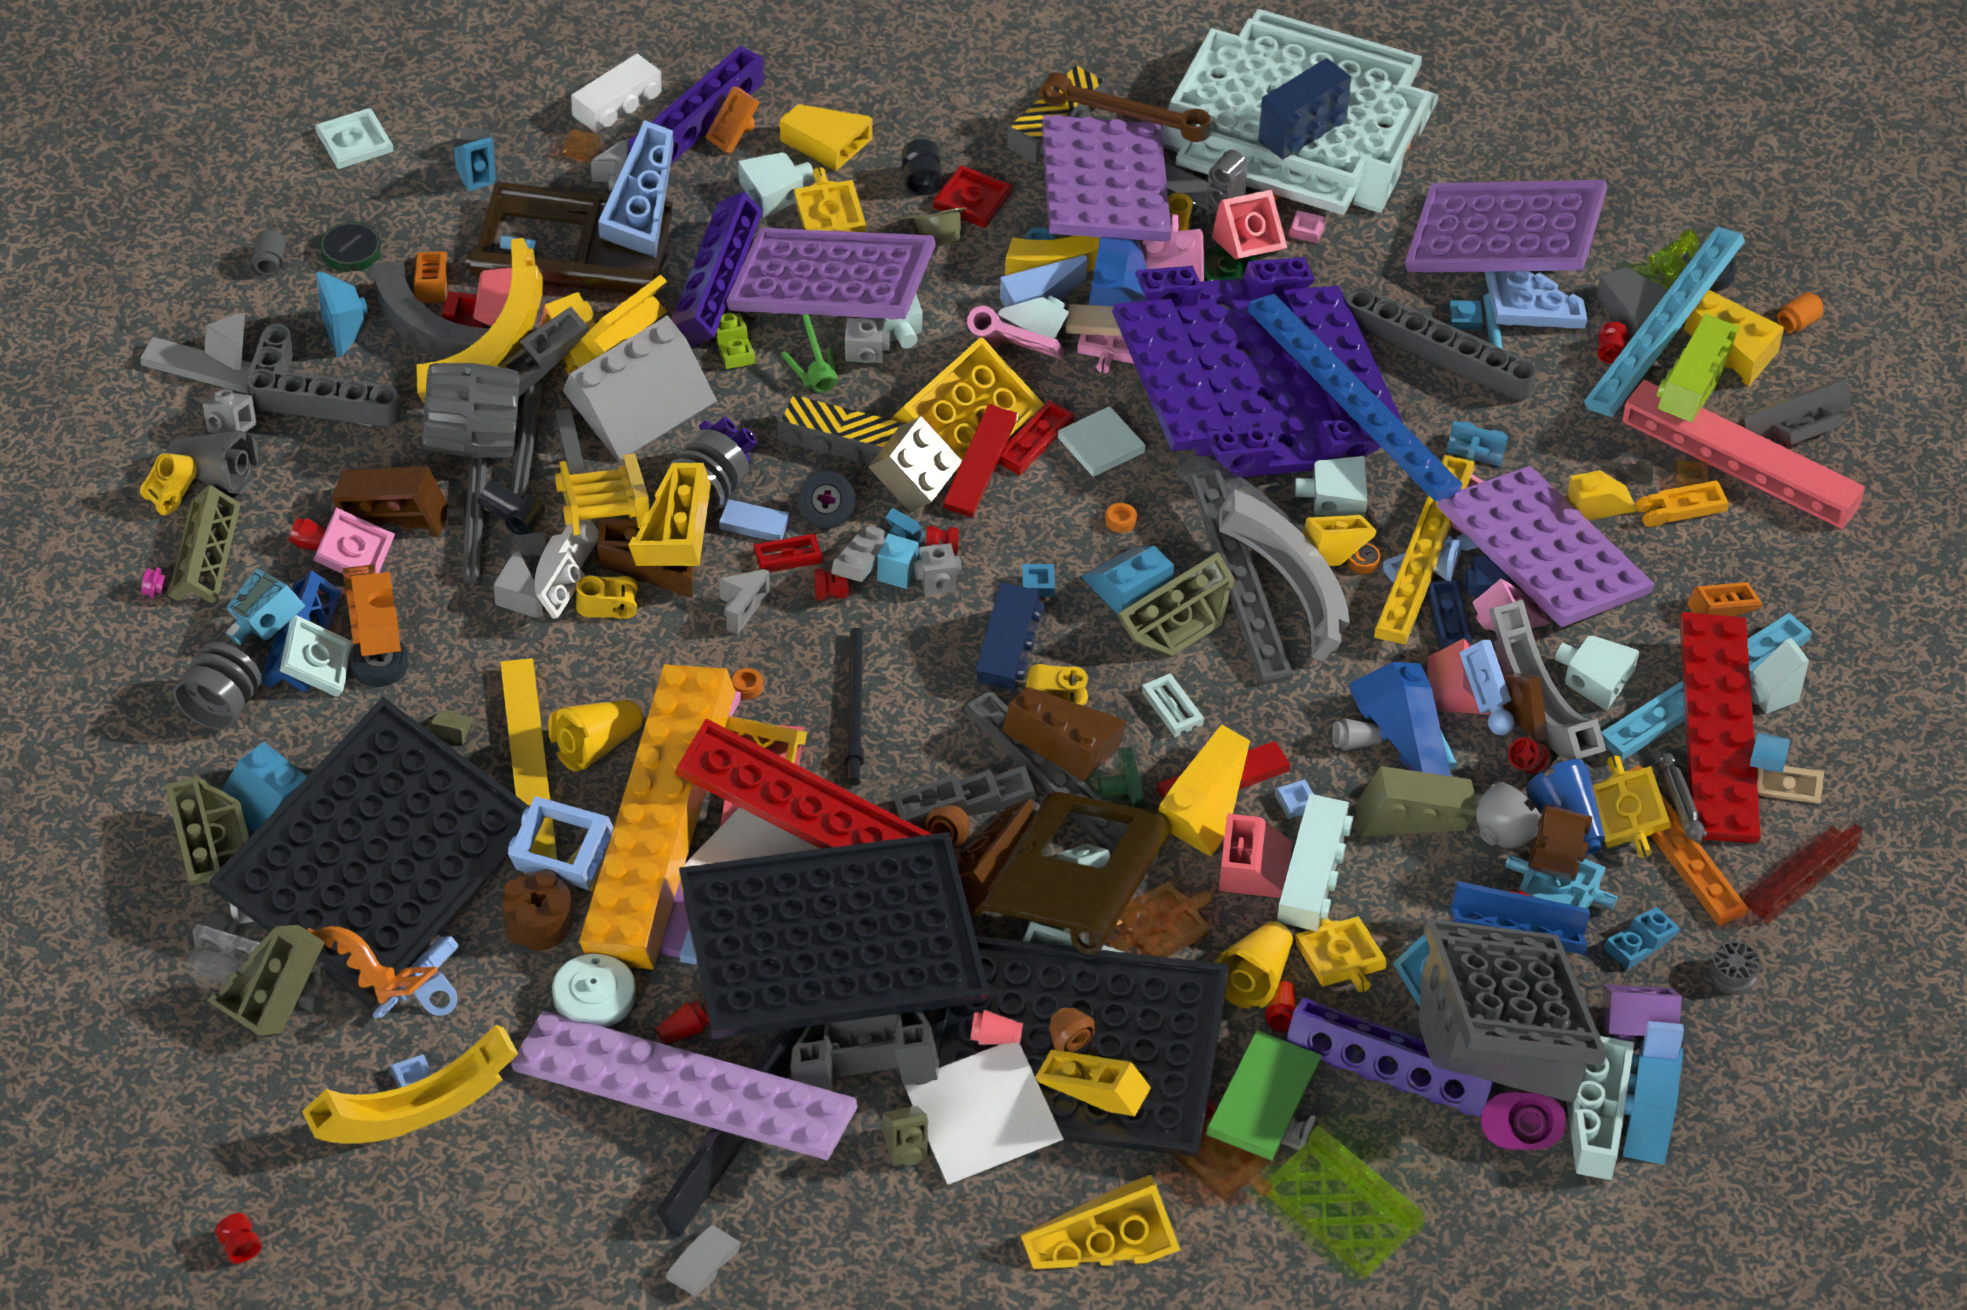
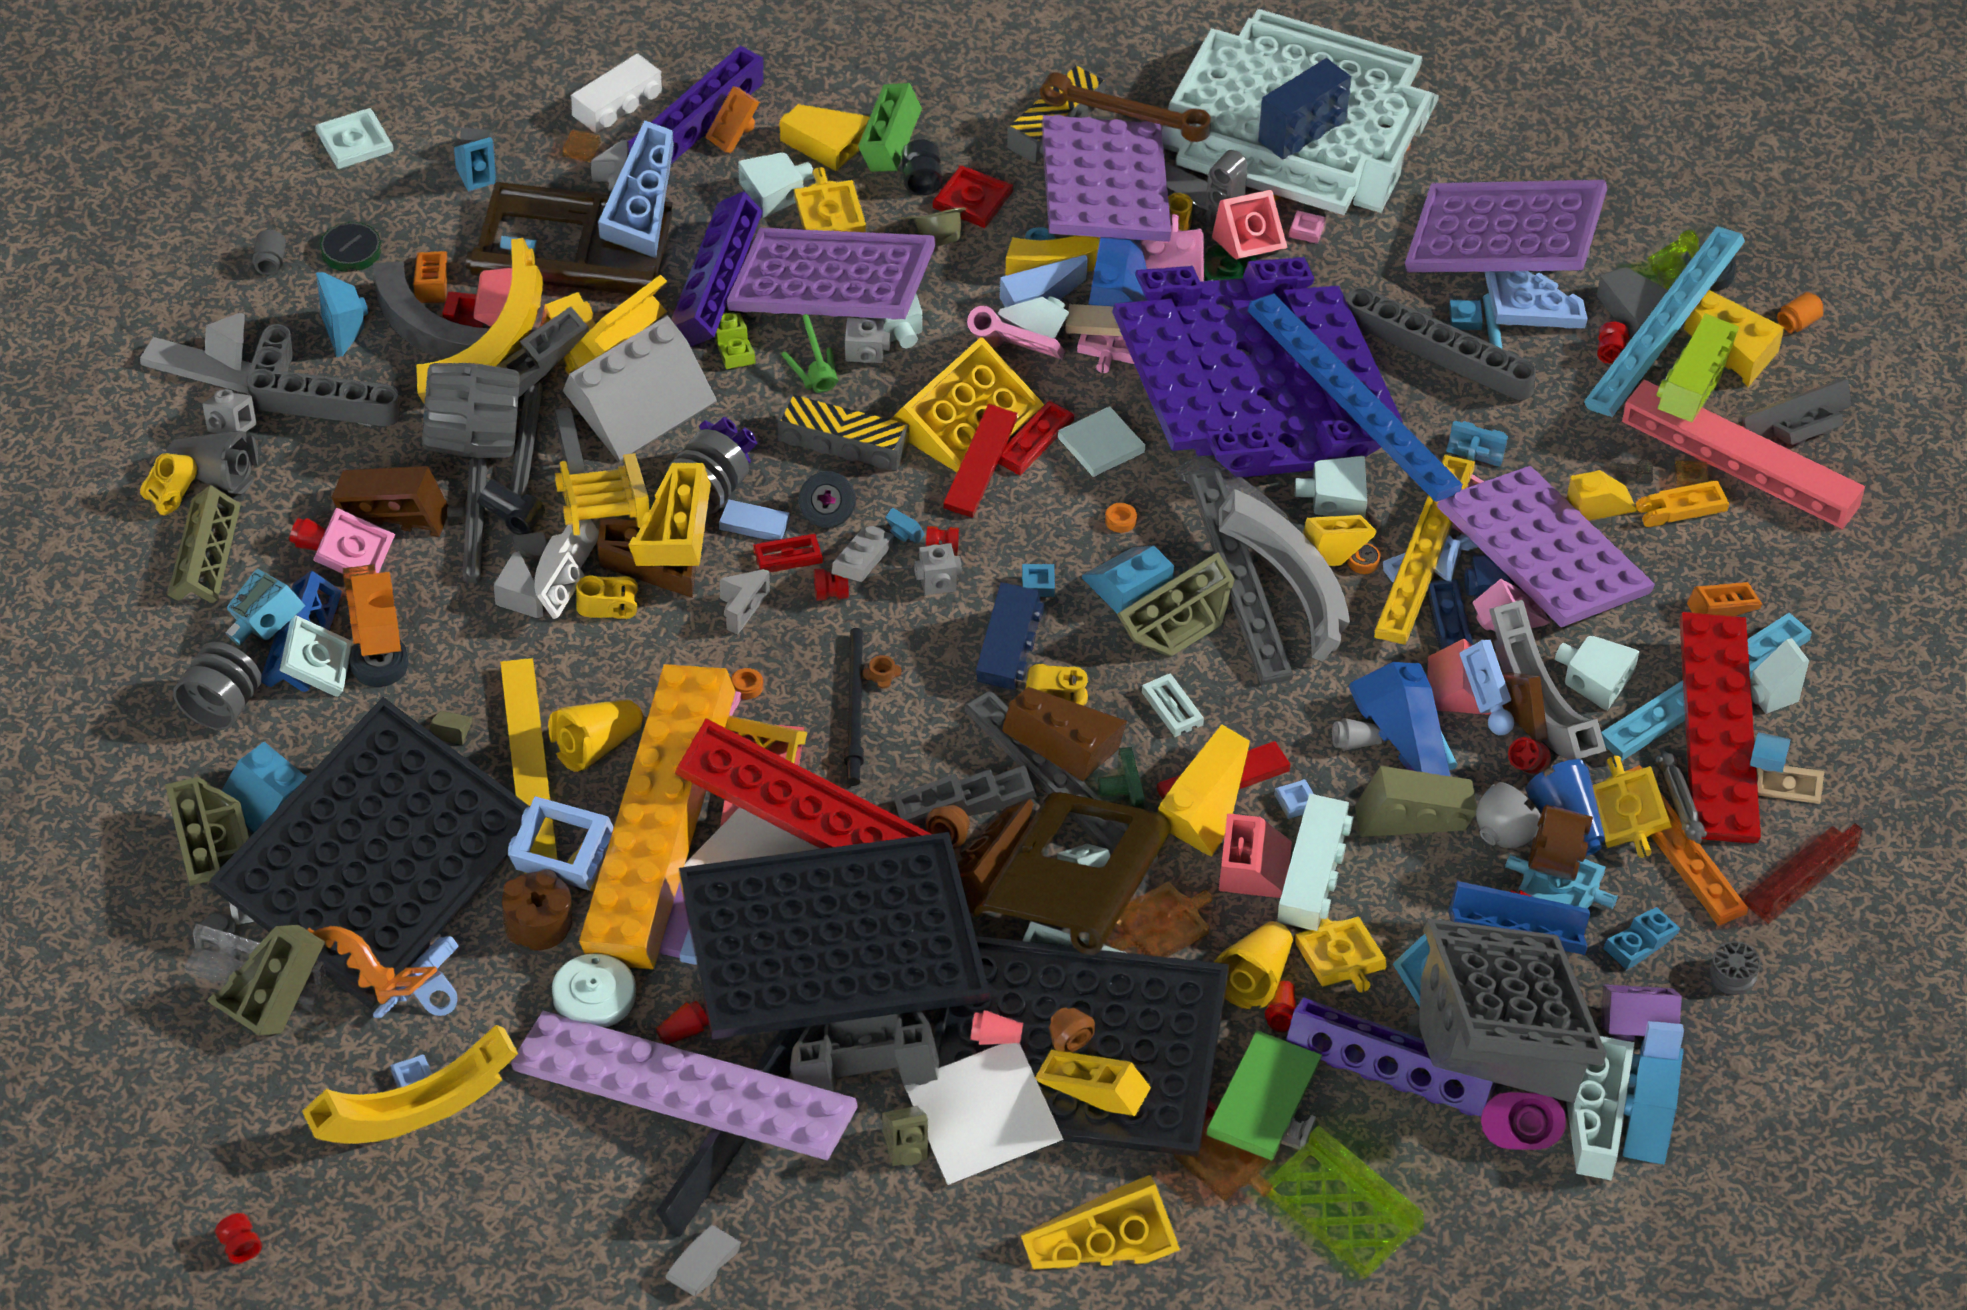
(153, 582): dark pink plate -> none
(882, 664): none -> dark orange plate
(890, 127): none -> bright green brick
(897, 560): medium azure brick -> none
(915, 464): brick -> none

